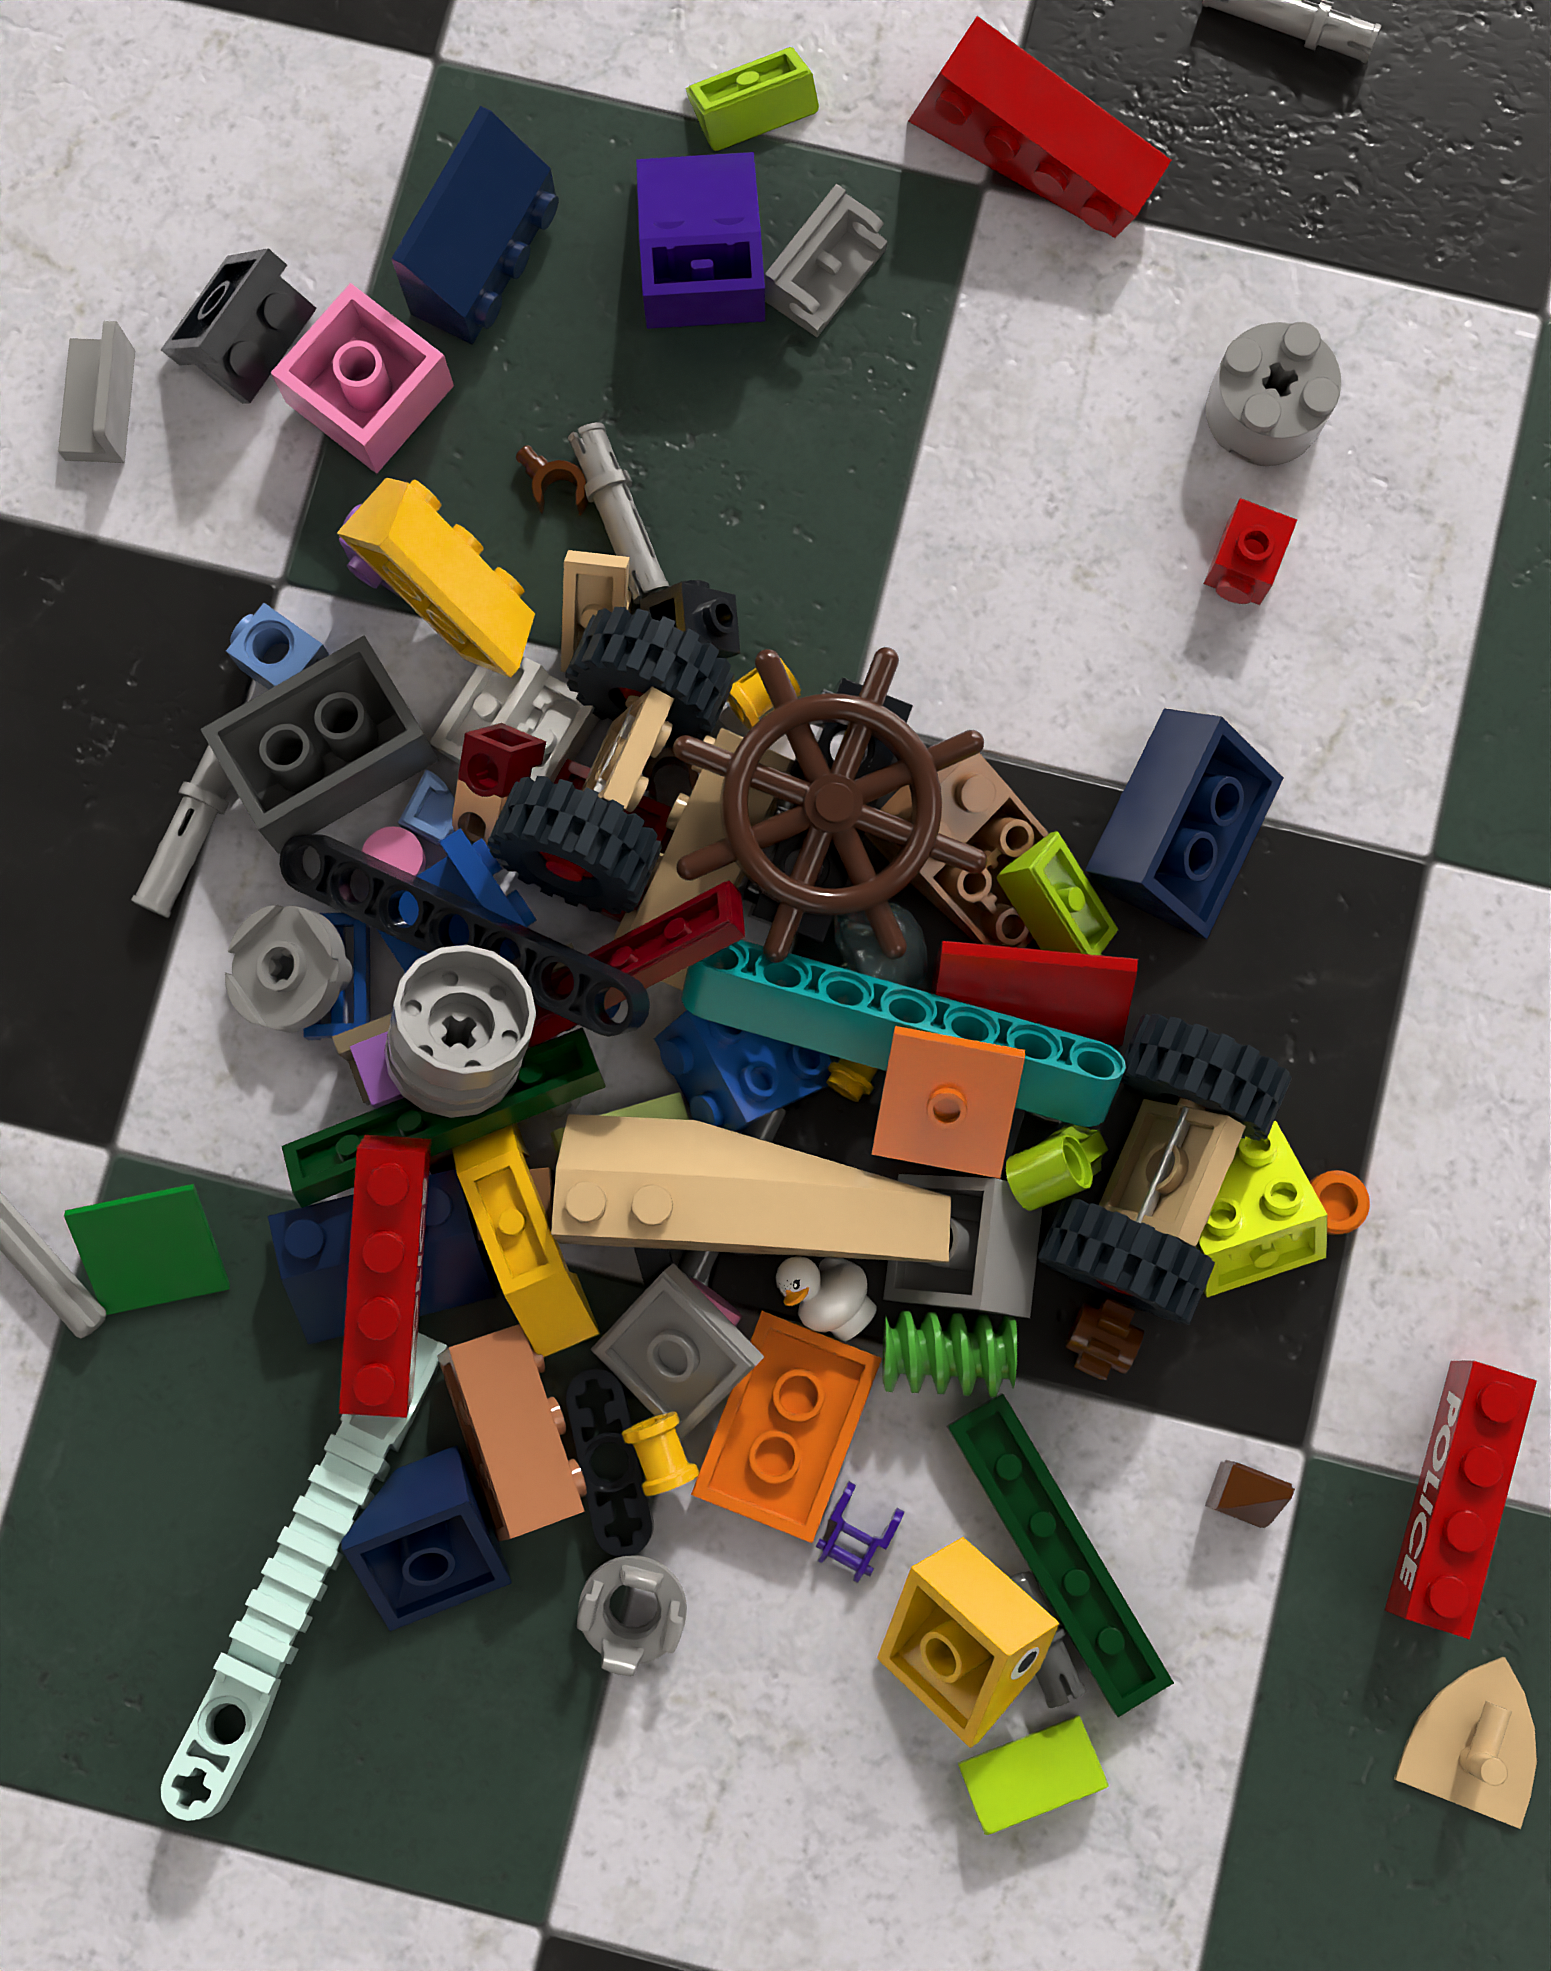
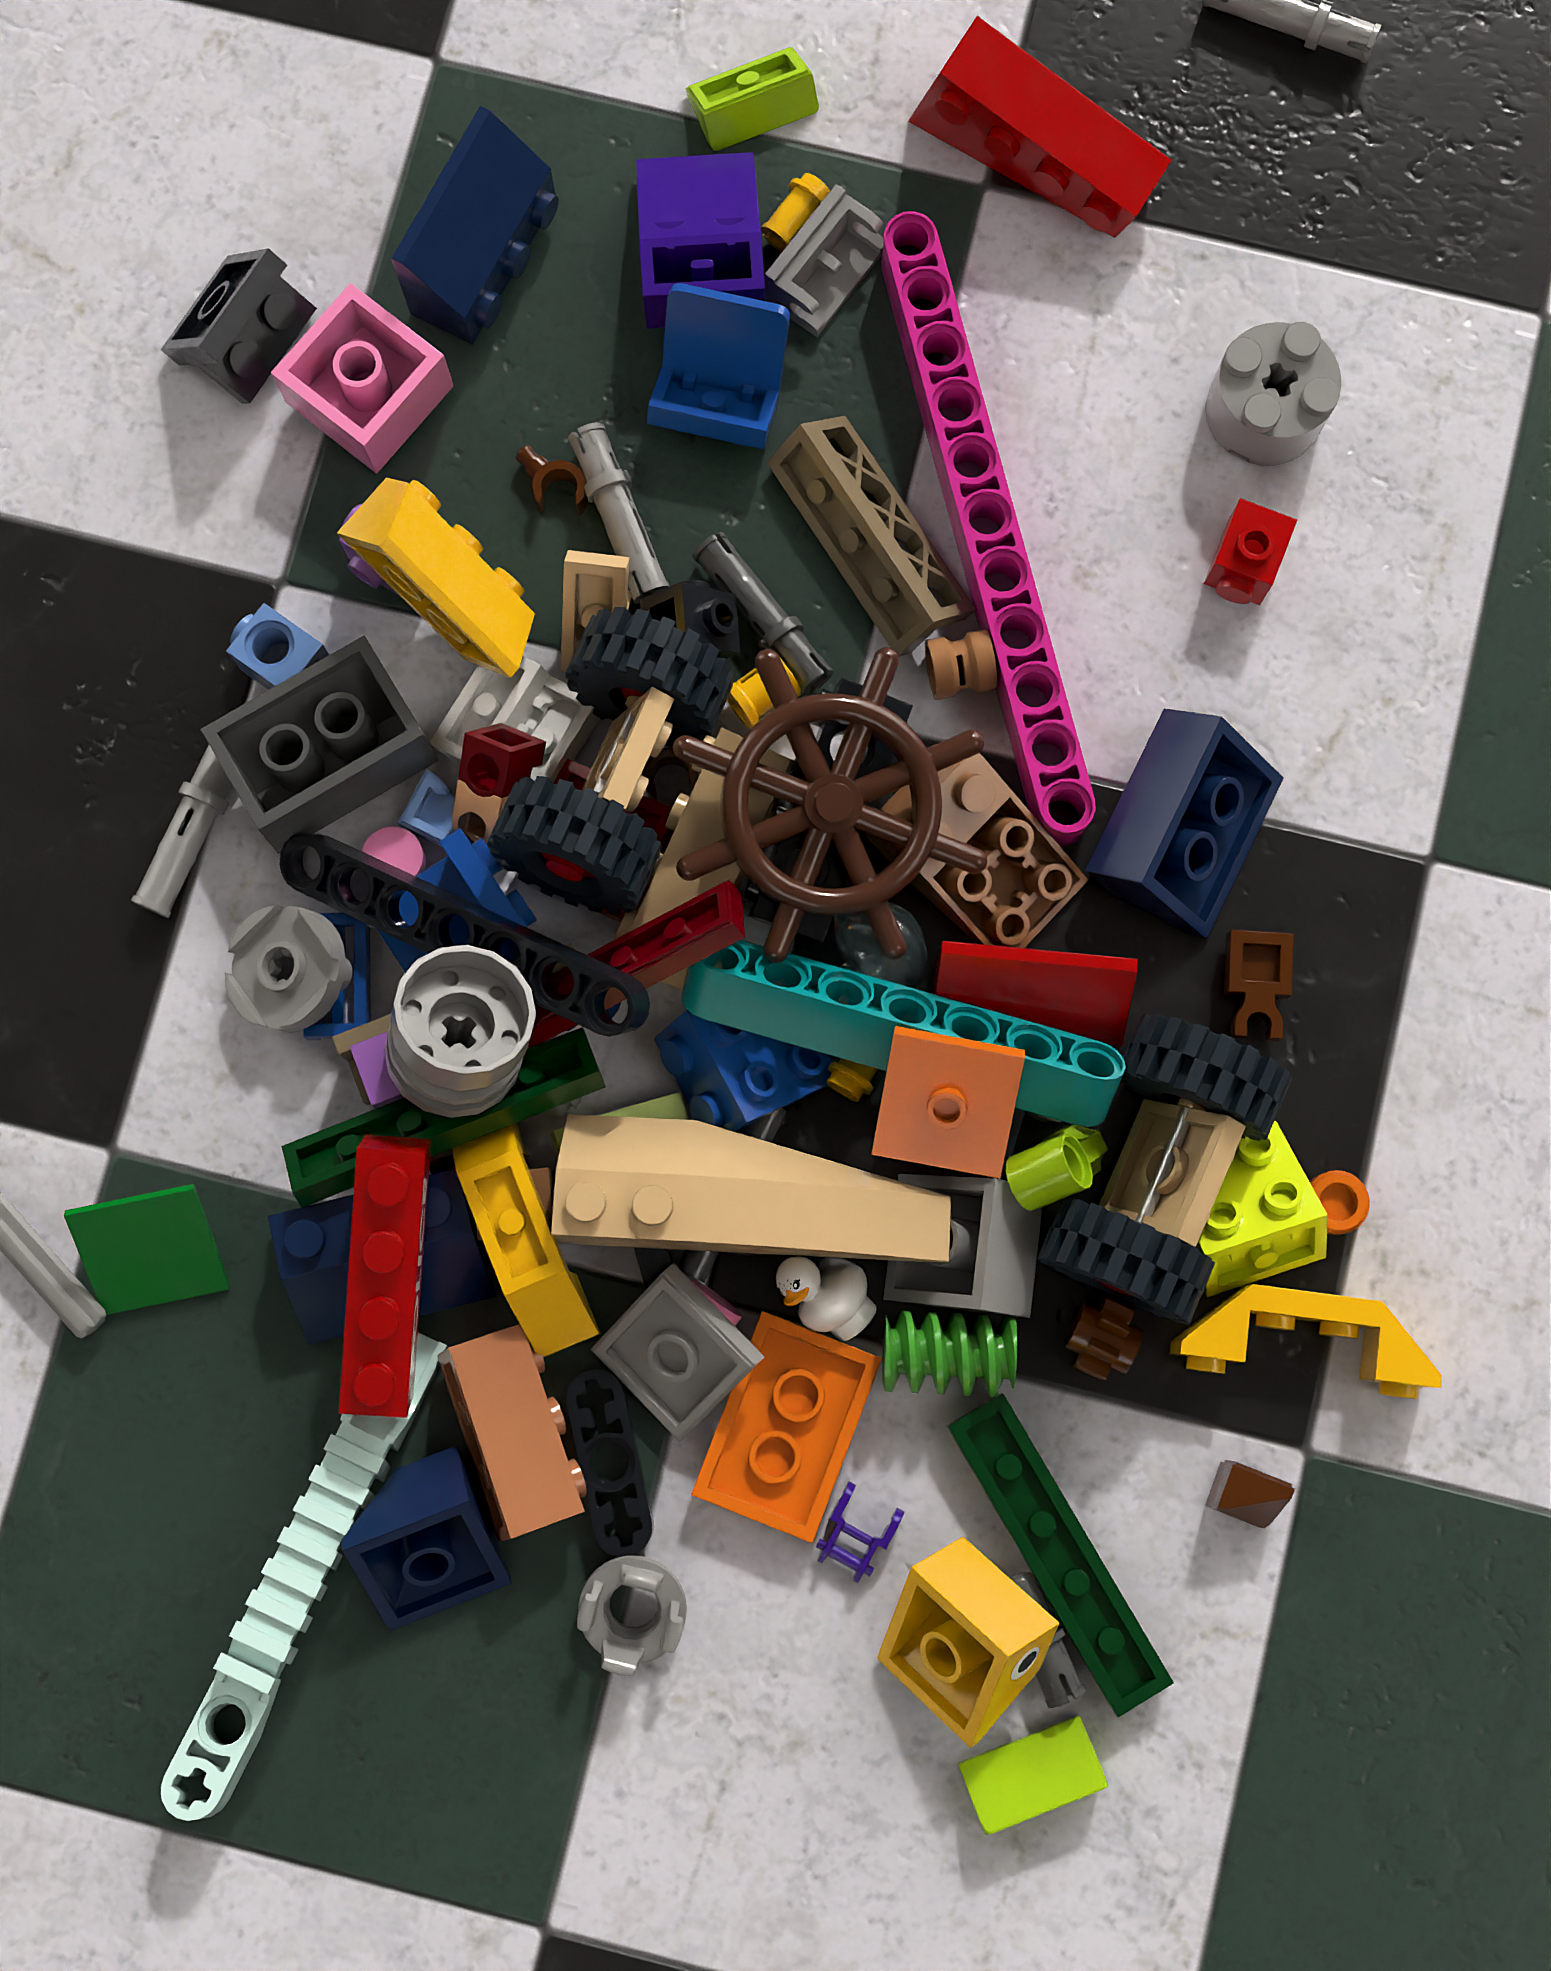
(97, 397): light grey panel -> none
(660, 1453): yellow bush -> none
(720, 366): none -> blue bracket
(762, 612): none -> dark grey pin
(795, 210): none -> yellow pin
(862, 534): none -> dark tan fence
(972, 668): none -> medium nougat wheel
(984, 497): none -> dark pink beam
(1057, 899): lime slope -> none
(1259, 972): none -> reddish brown plate
(1387, 1348): none -> yellow slope
(1460, 1497): red brick -> none
(1476, 1745): tan shield -> none

